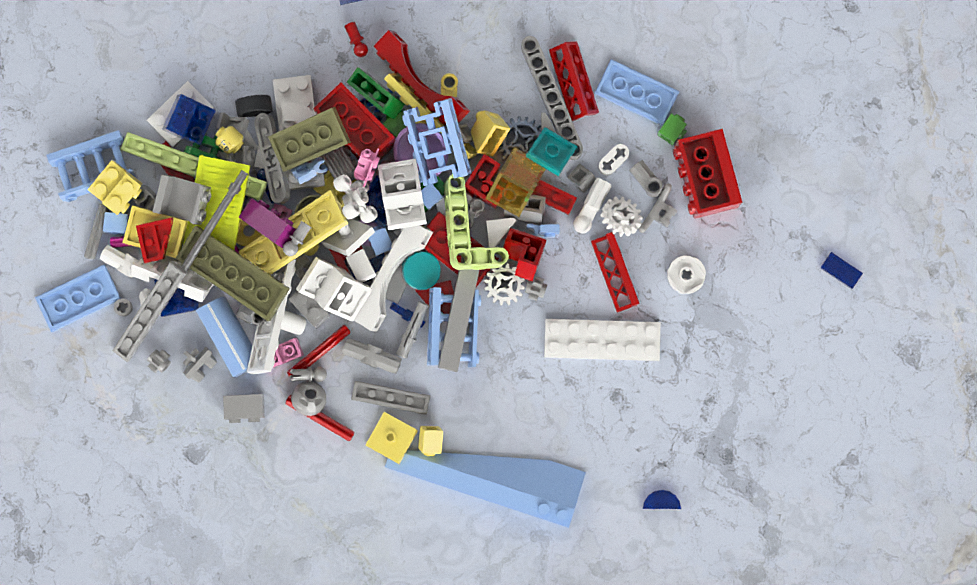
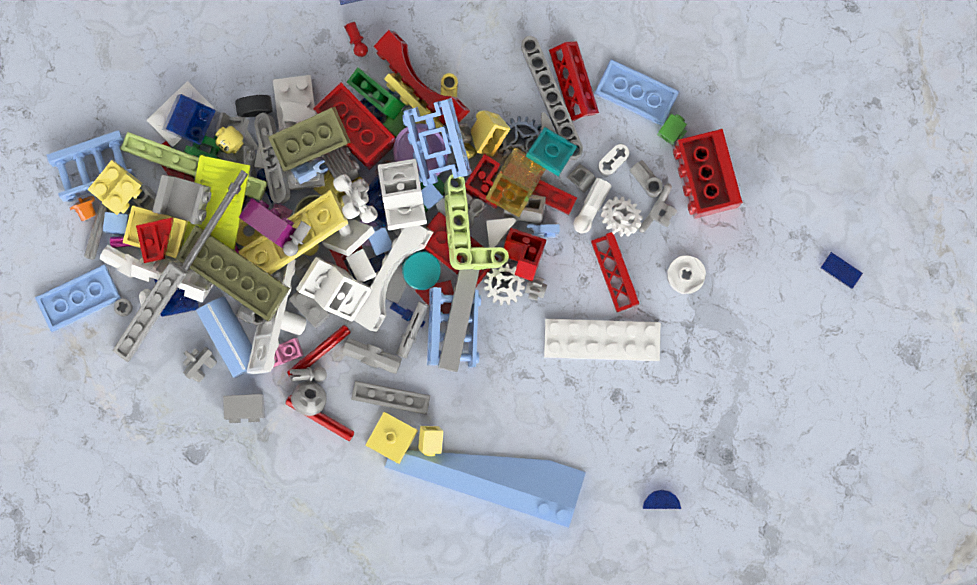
(84, 208): none -> orange piece
(158, 361): light grey gear -> none
(364, 167): bright pink hinge -> none

